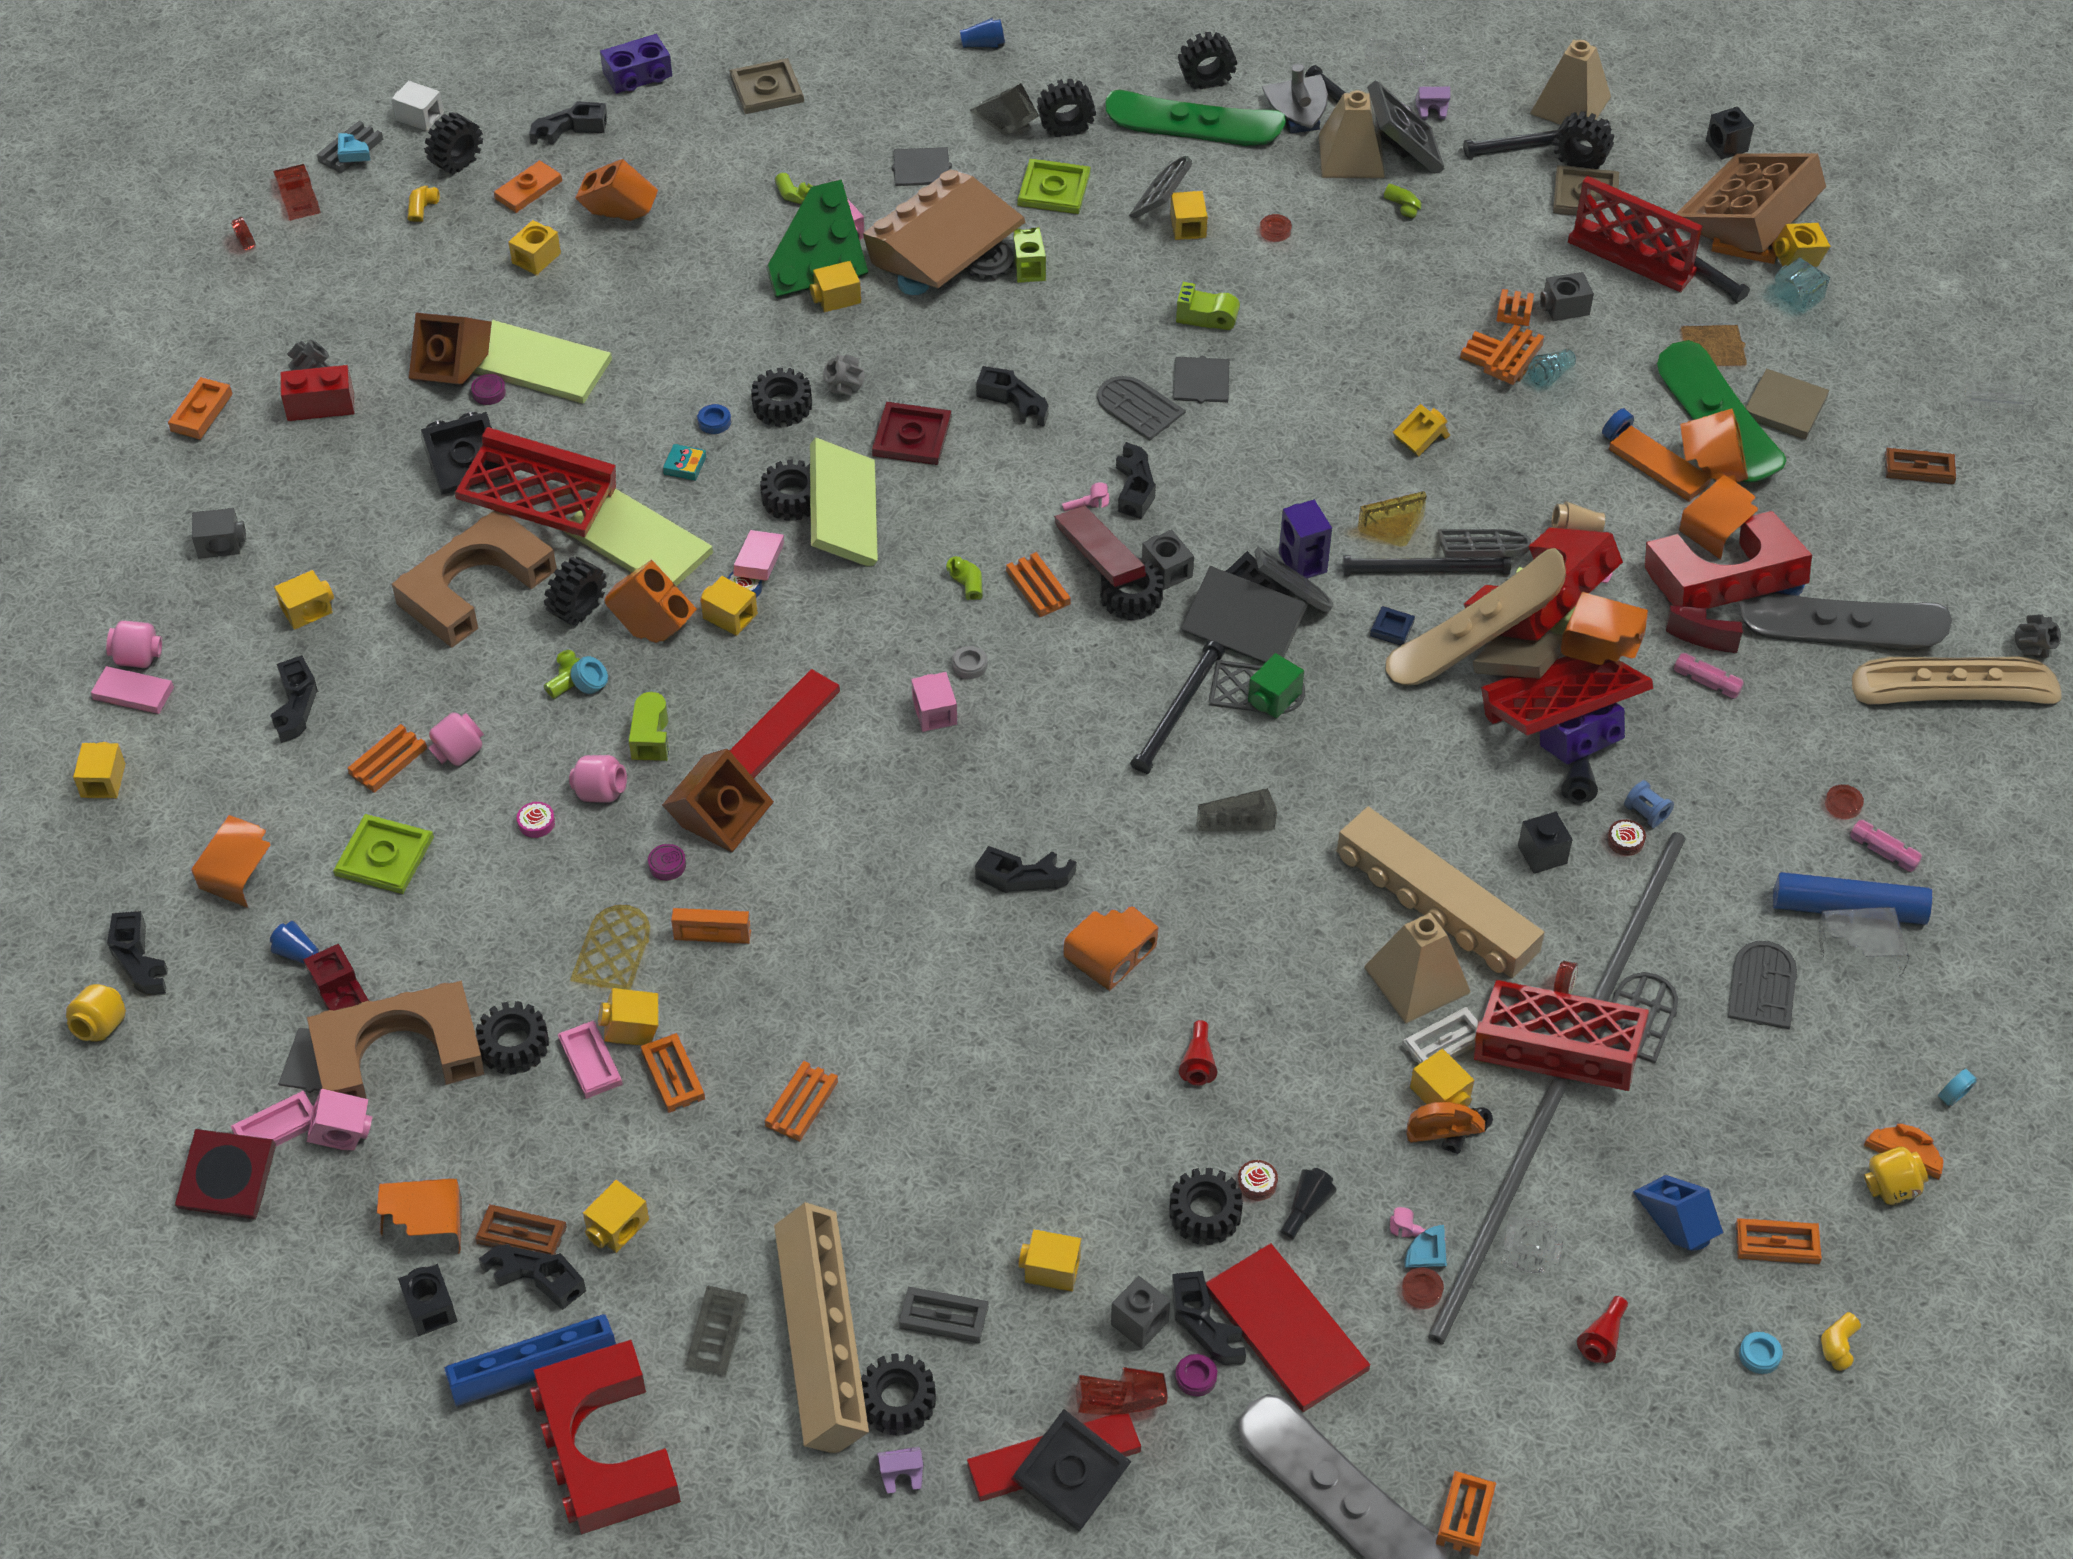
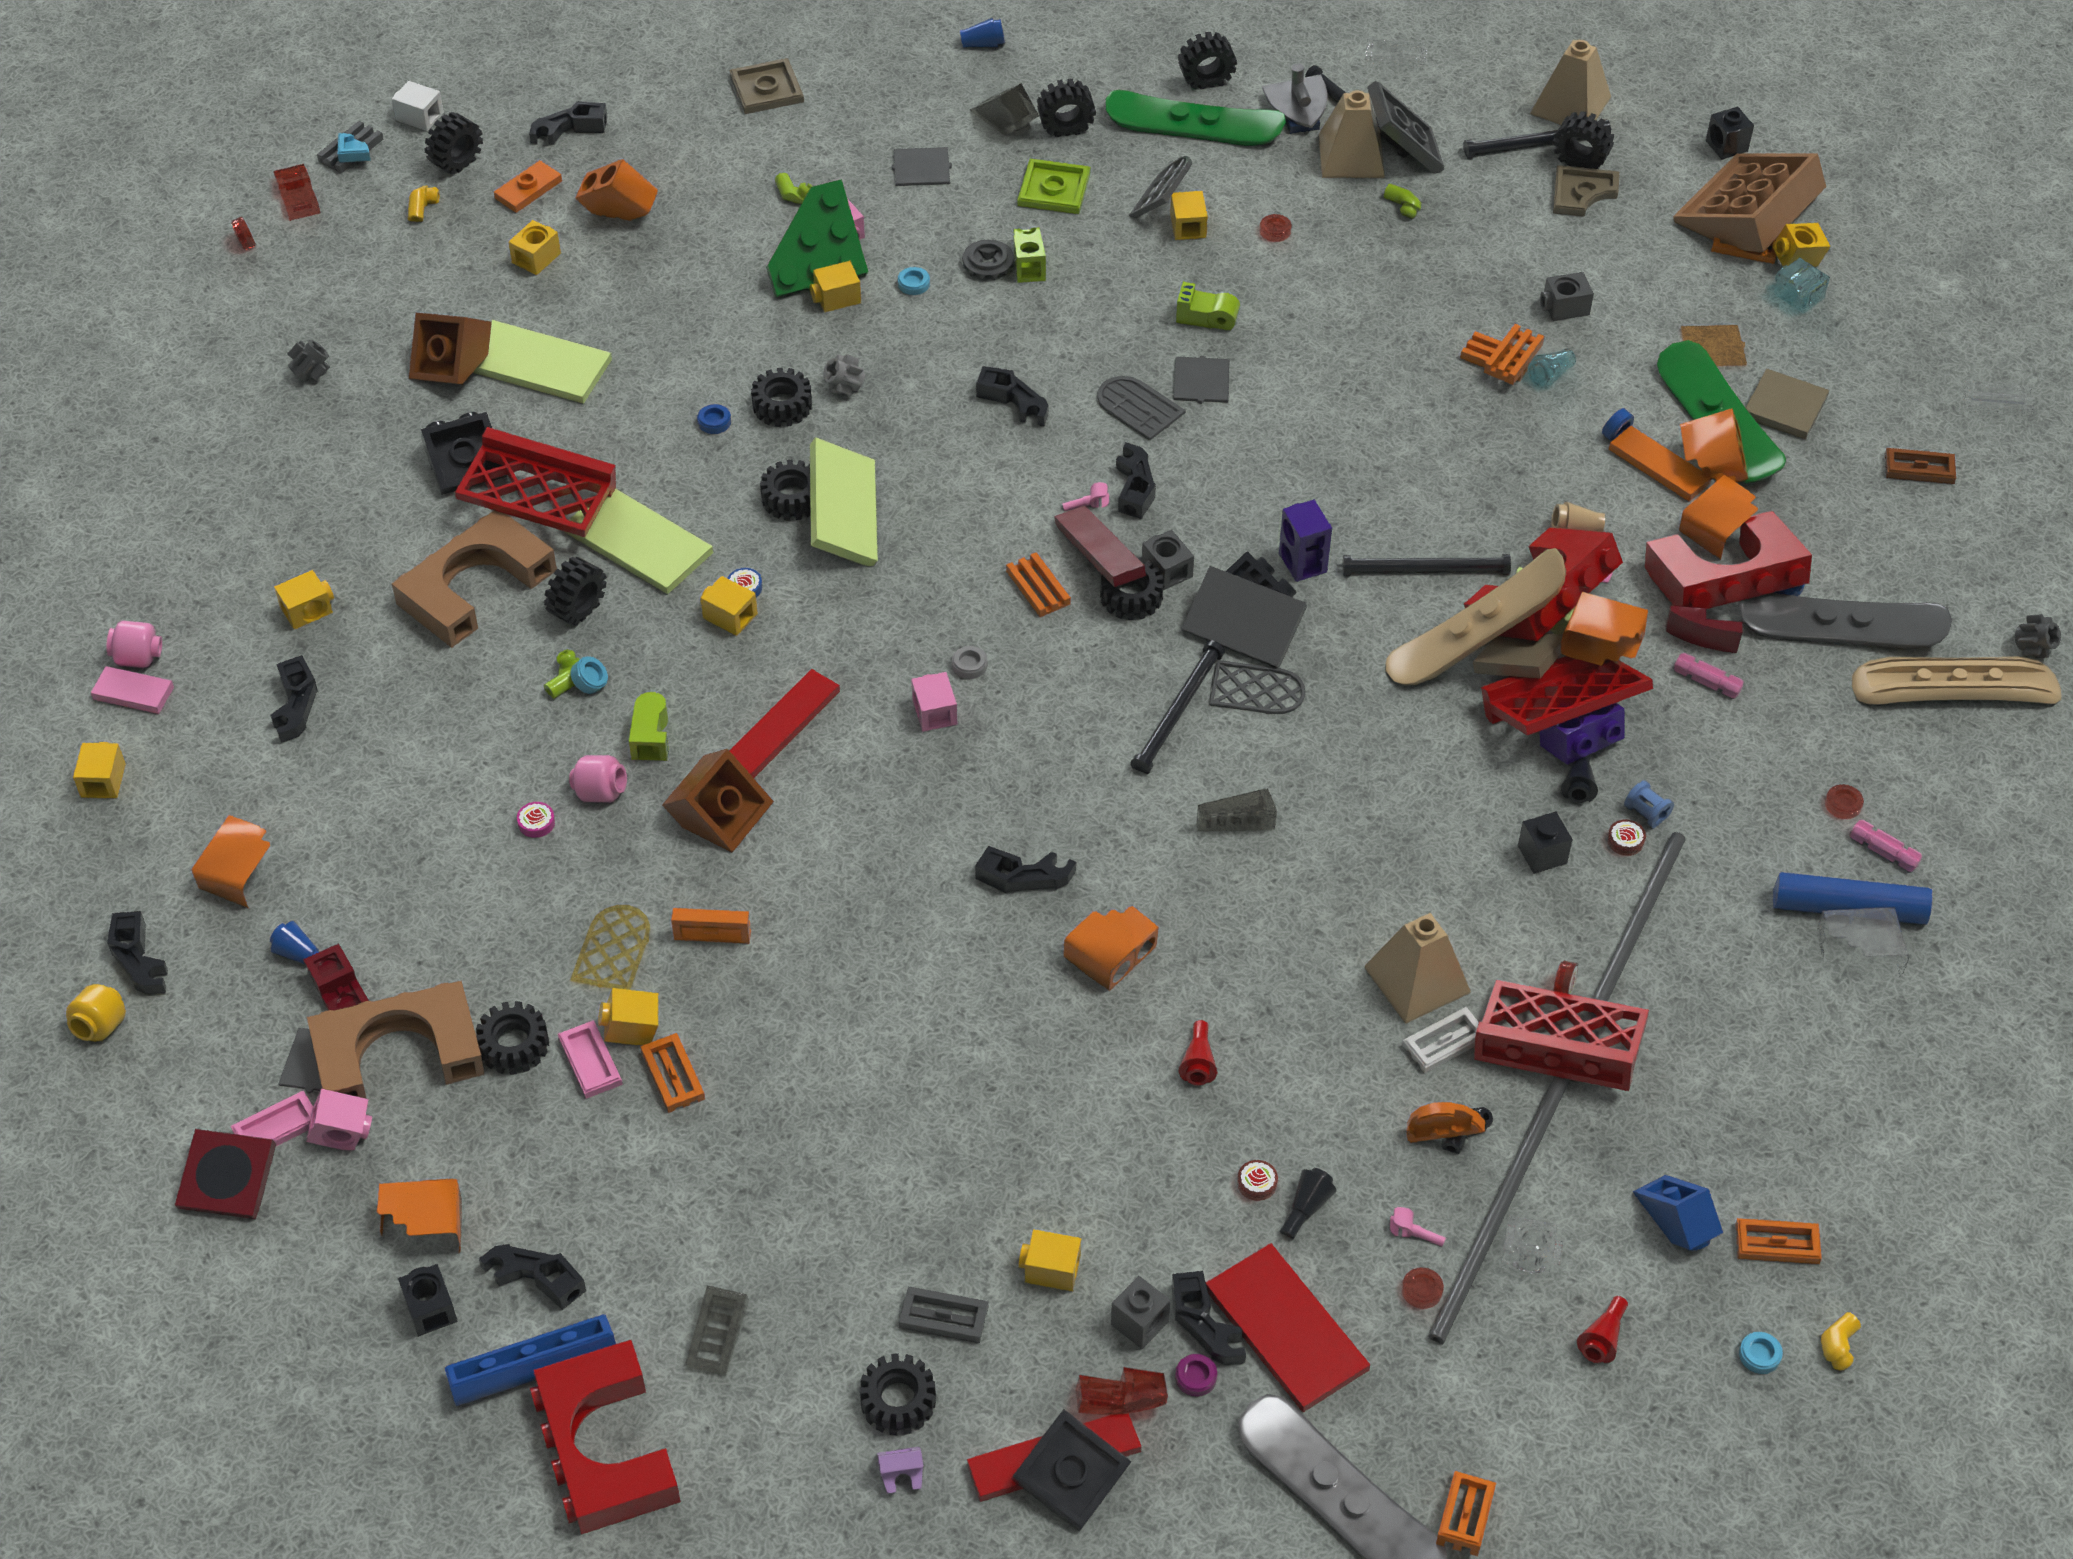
(200, 408): orange plate -> none
(217, 533): dark grey brick -> none
(317, 393): red brick -> none
(383, 853): lime tile -> none
(384, 753): orange tile -> none
(455, 739): bright pink head -> none
(488, 389): magenta tile -> none
(493, 1211): dark orange tile -> none
(615, 1217): yellow brick -> none
(636, 63): dark purple brick -> none
(649, 603): orange piece -> none
(667, 862): magenta tile -> none
(684, 462): teal tile -> none
(758, 555): bright pink tile -> none
(815, 1076): orange tile -> none
(820, 1329): tan brick -> none
(912, 433): dark red tile -> none
(941, 229): medium nougat slope -> none
(968, 575): lime arm -> none
(1205, 1185): black tyre -> none
(1275, 686): green brick -> none
(1292, 580): dark grey window -> none
(1392, 626): dark blue tile -> none
(1393, 519): clear yellow slope -> none
(1421, 429): yellow bracket -> none
(1427, 1249): medium azure tile -> none
(1435, 98): lavender tile -> none
(1436, 887): tan brick -> none
(1442, 1080): yellow brick -> none
(1483, 550): dark grey window -> none
(1516, 301): orange tile -> none
(1630, 251): red fence -> none
(1656, 1007): dark grey window -> none
(1737, 291): black bar -> none
(1763, 985): dark grey window -> none
(1896, 1175): yellow head -> none
(1913, 1140): orange tile -> none
(1957, 1087): medium azure tile -> none

